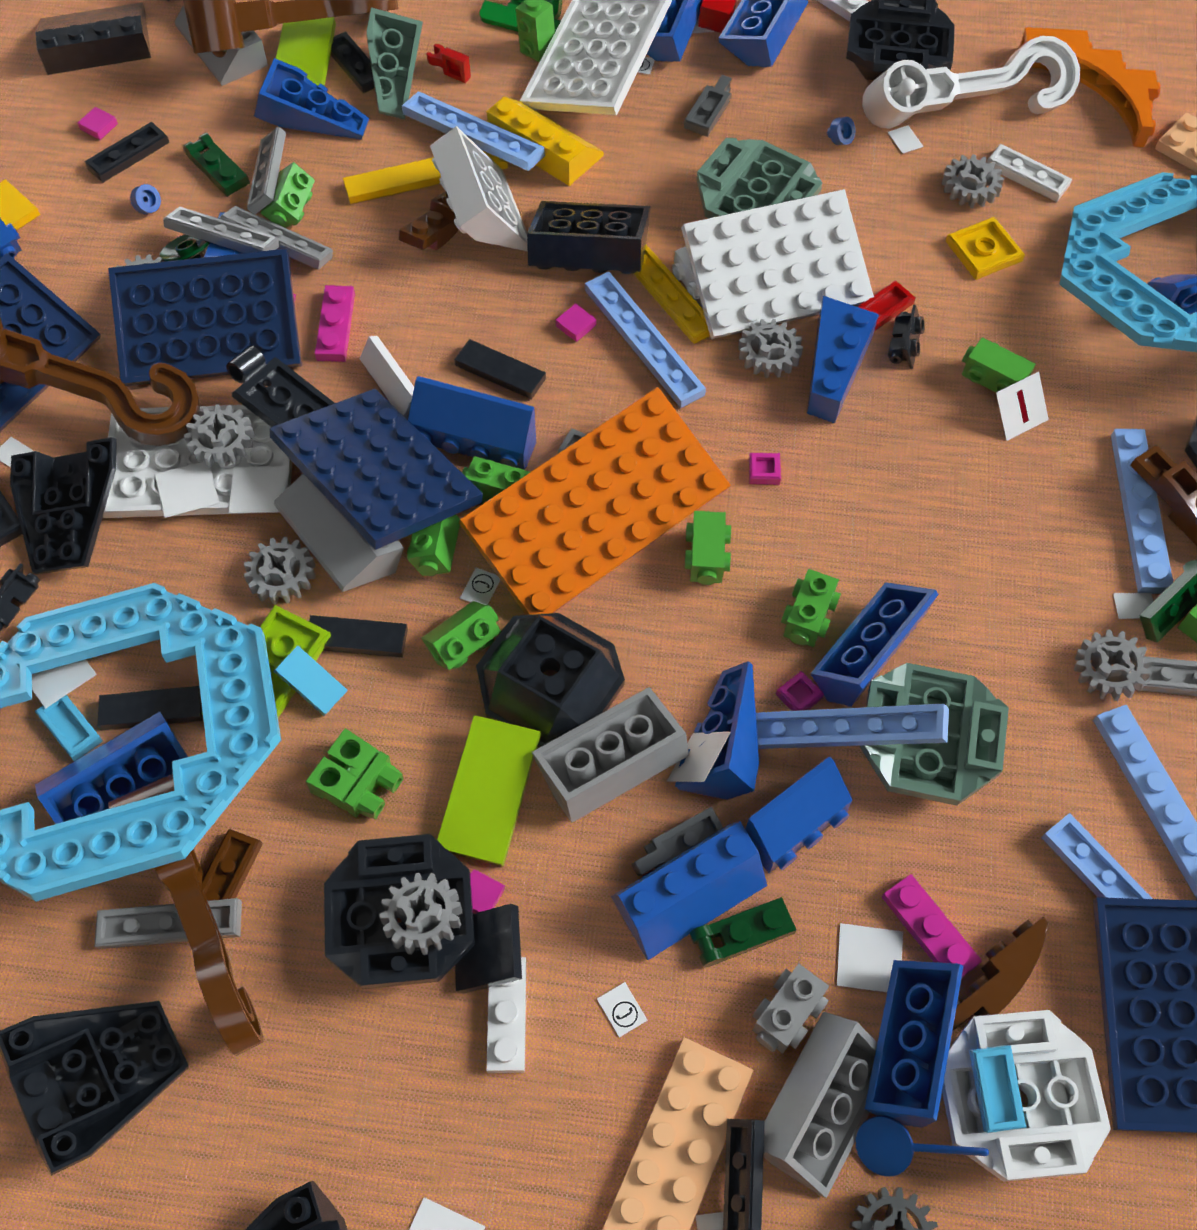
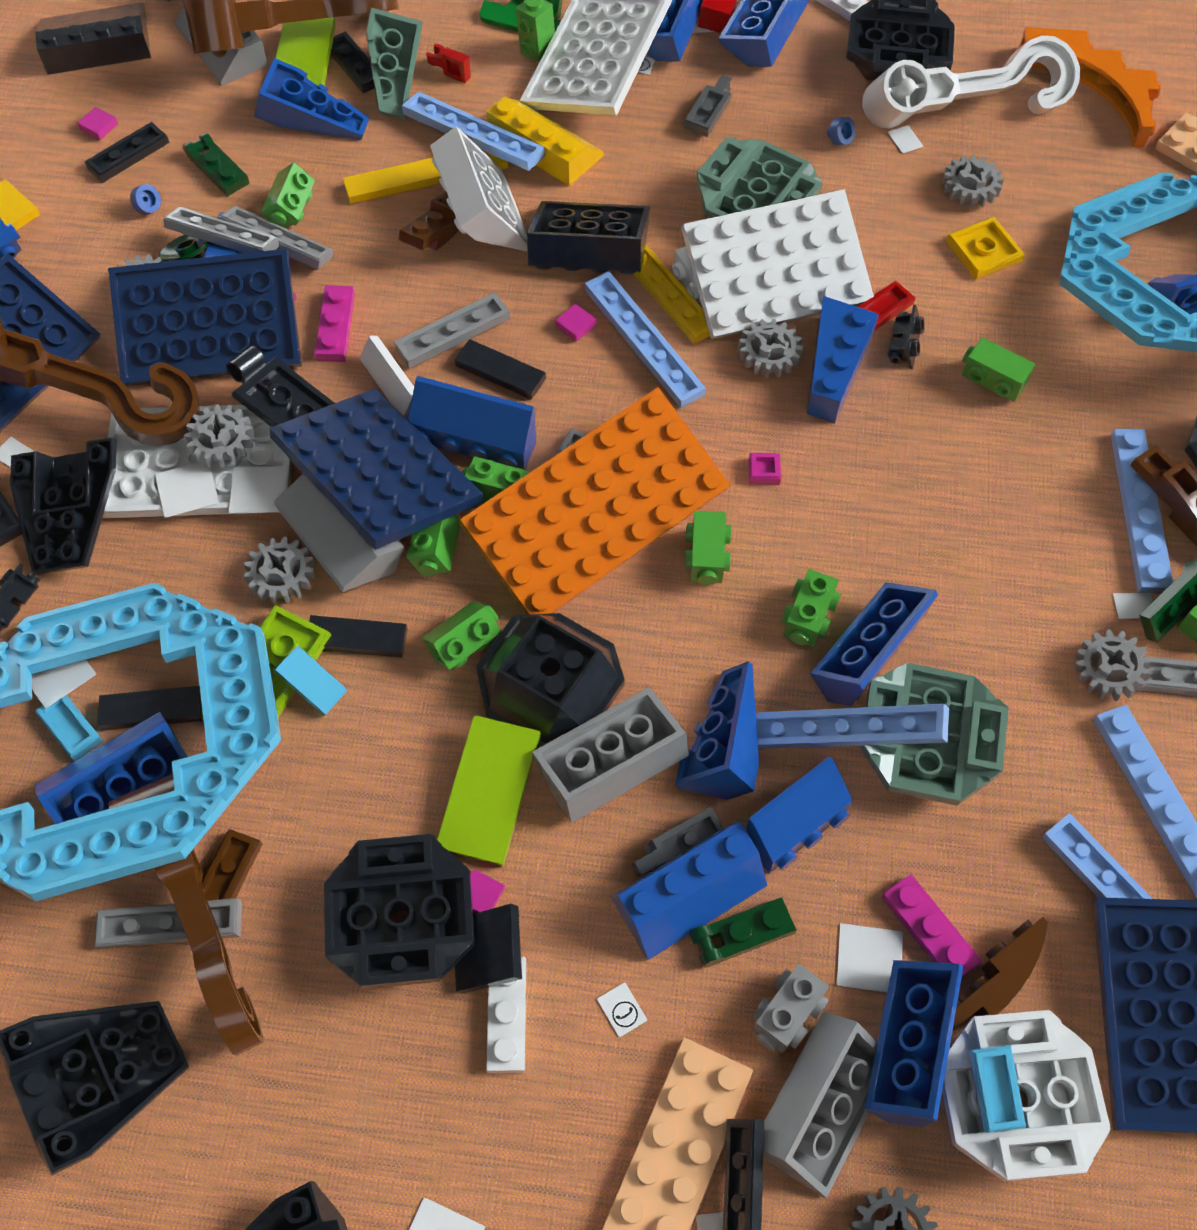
(266, 170): light grey tile -> none
(354, 776): bright green hips -> none
(429, 925): light grey gear -> none
(452, 330): none -> light grey plate
(480, 587): white sticker -> none
(700, 758): white sticker -> none
(799, 693): dark pink tile -> none
(889, 1149): blue piece -> none
(1022, 406): white sticker -> none
(1029, 173): white tile -> none

